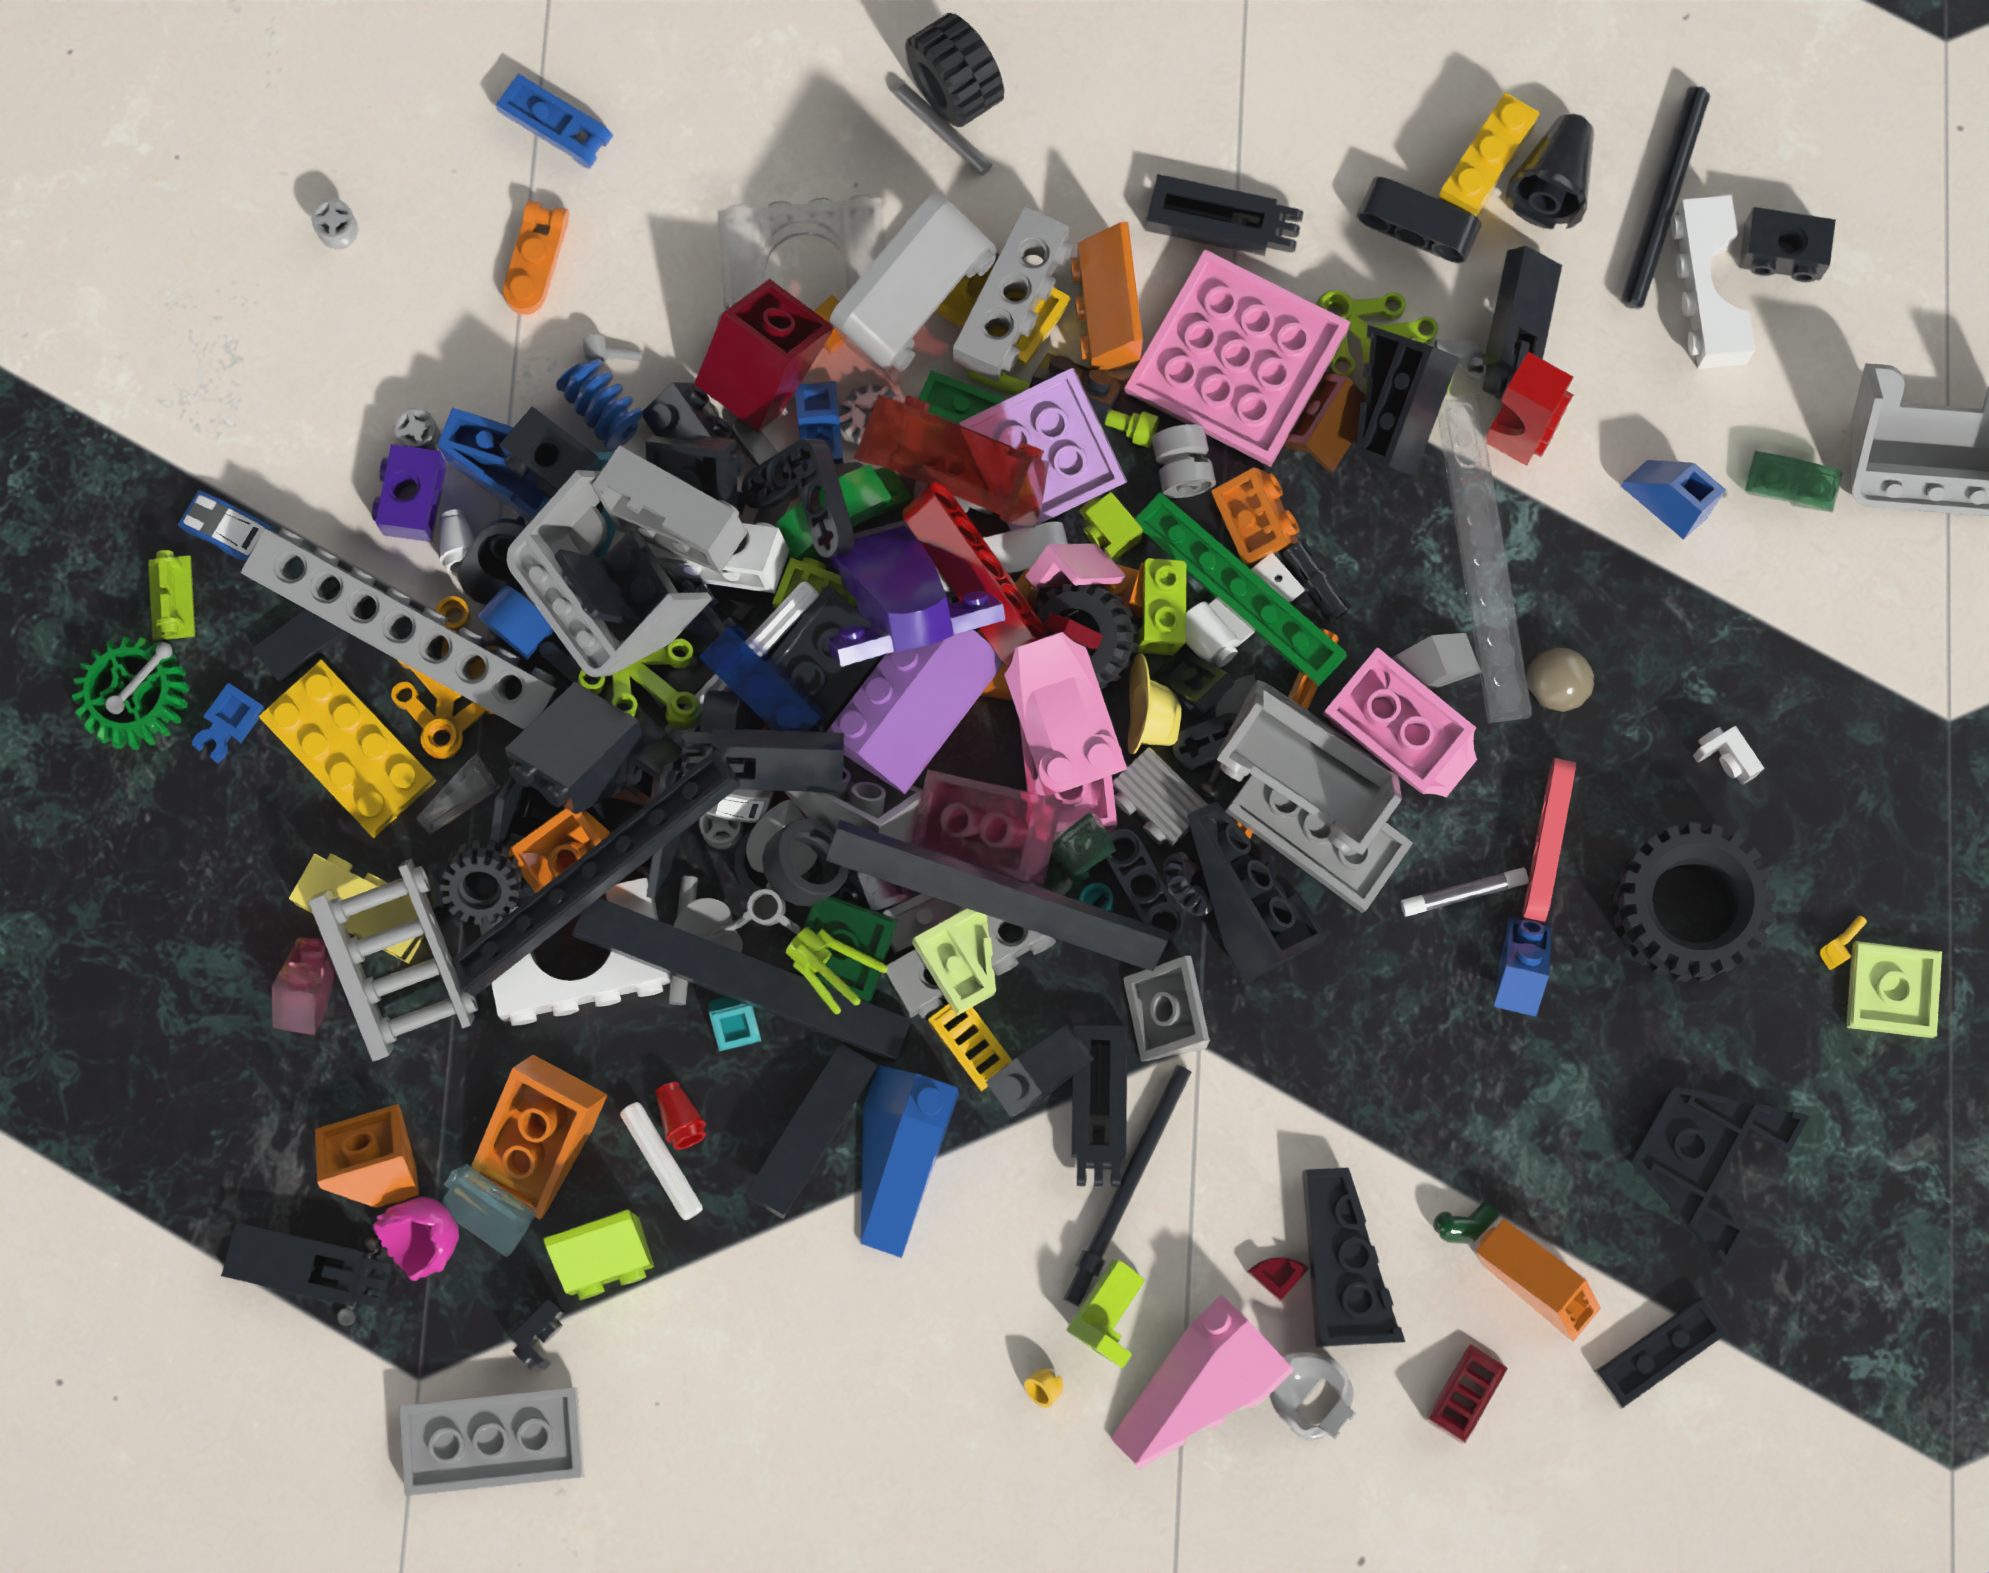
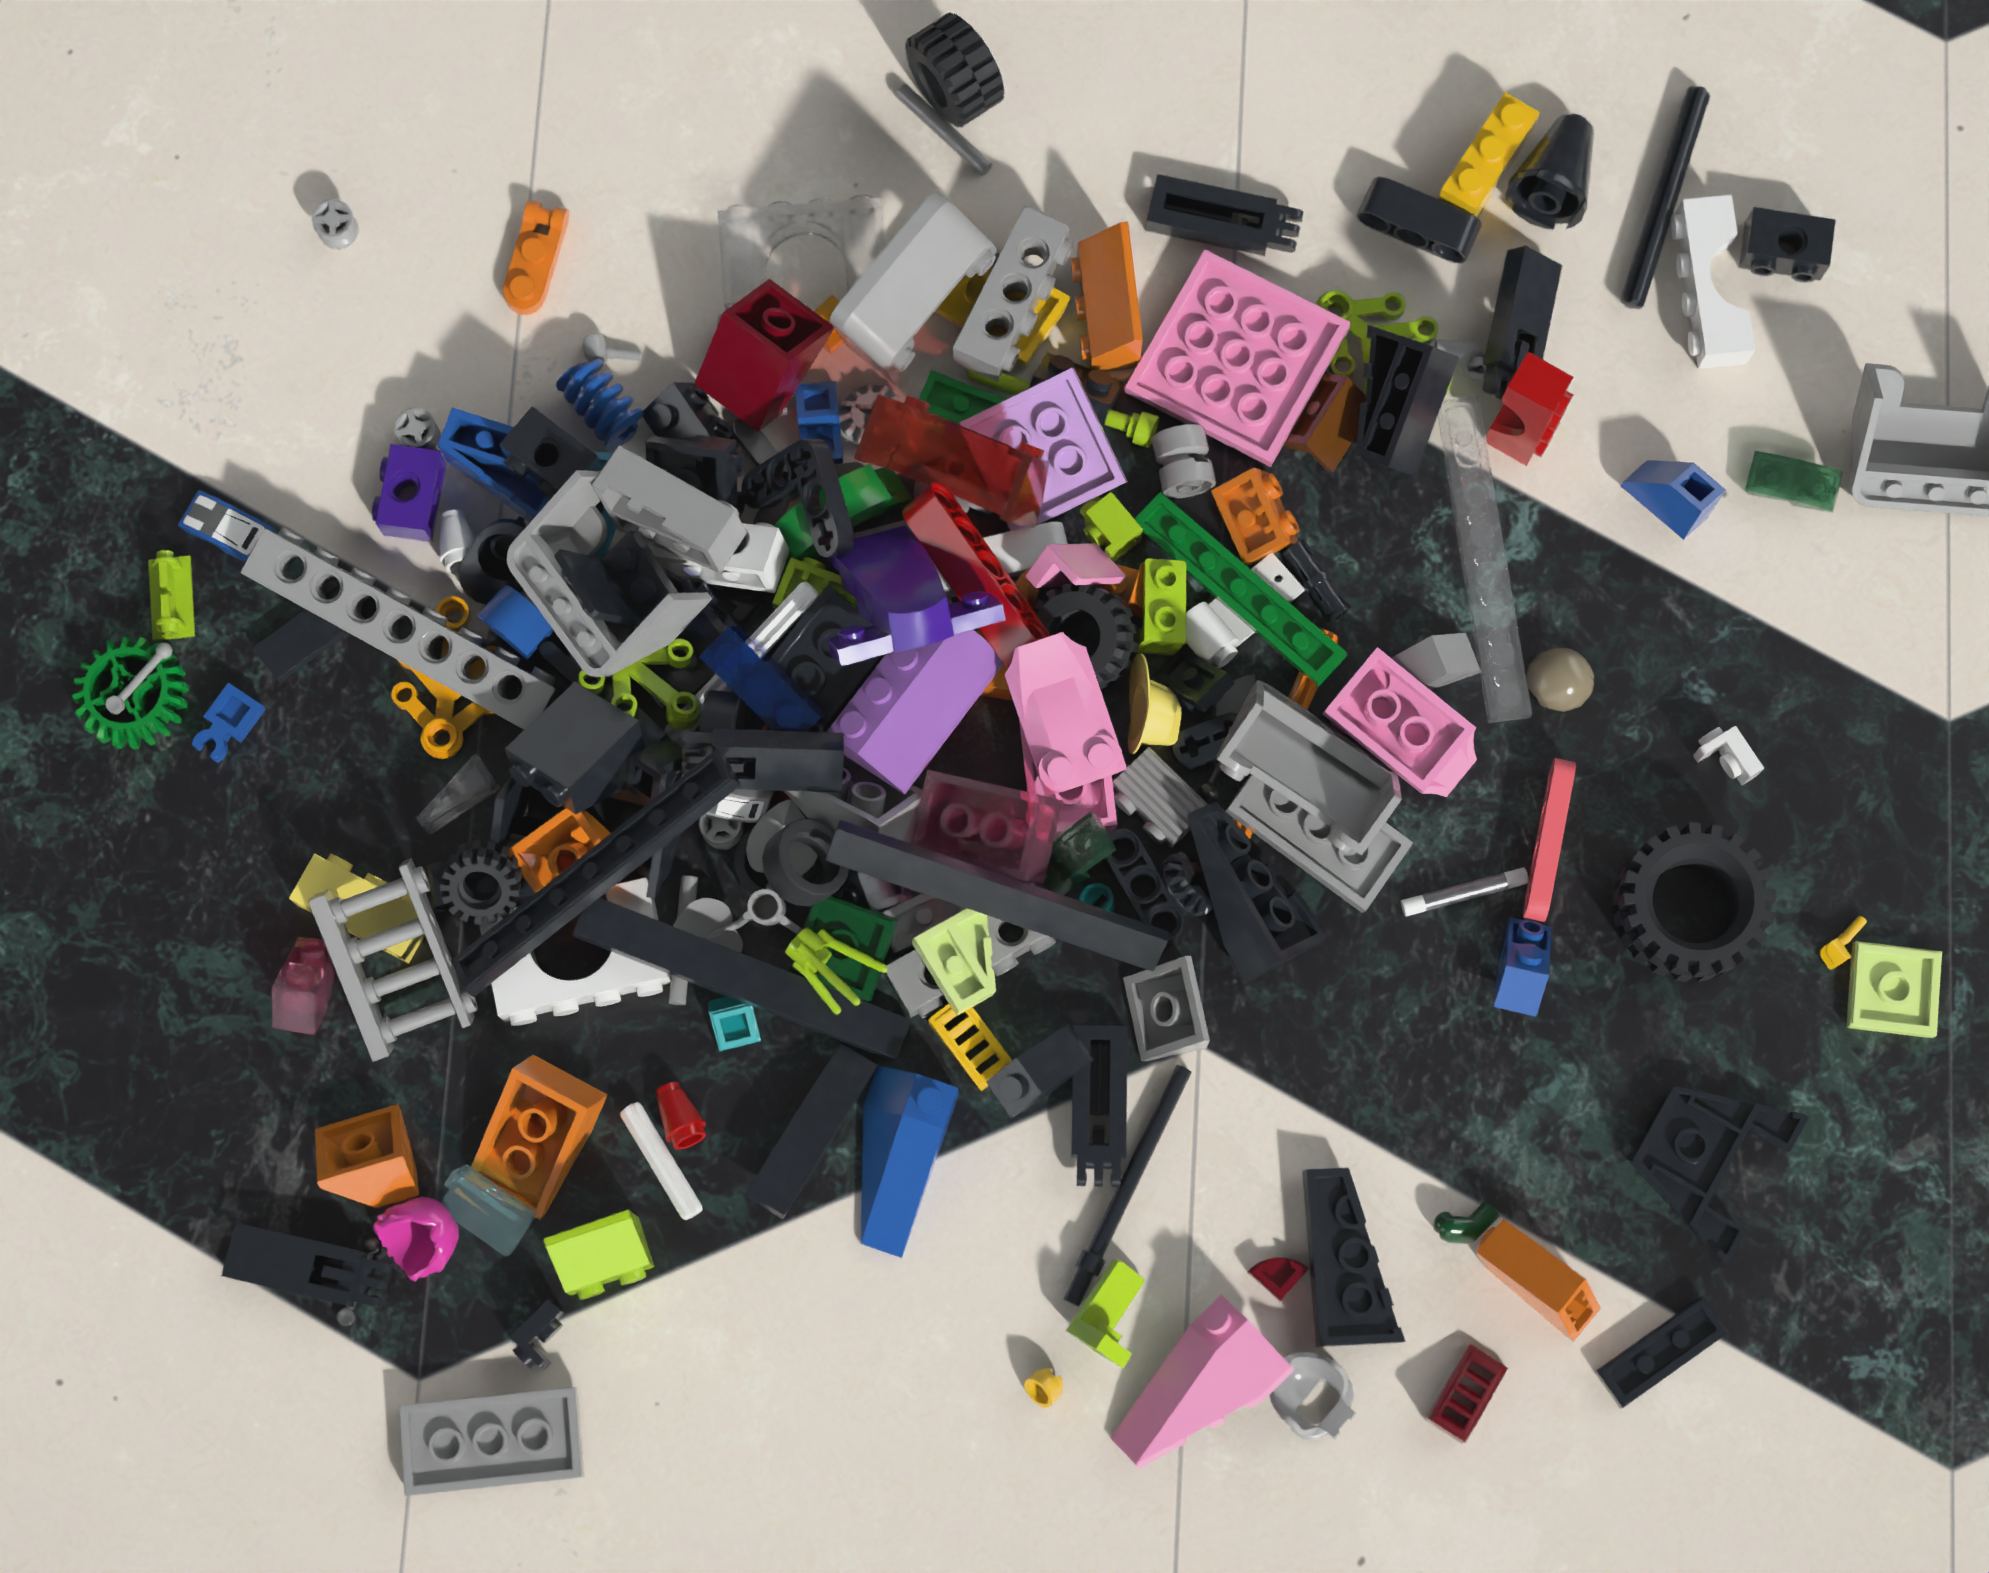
(347, 748): yellow plate -> none
(553, 120): blue plate -> none
(1073, 630): dark red tile -> none

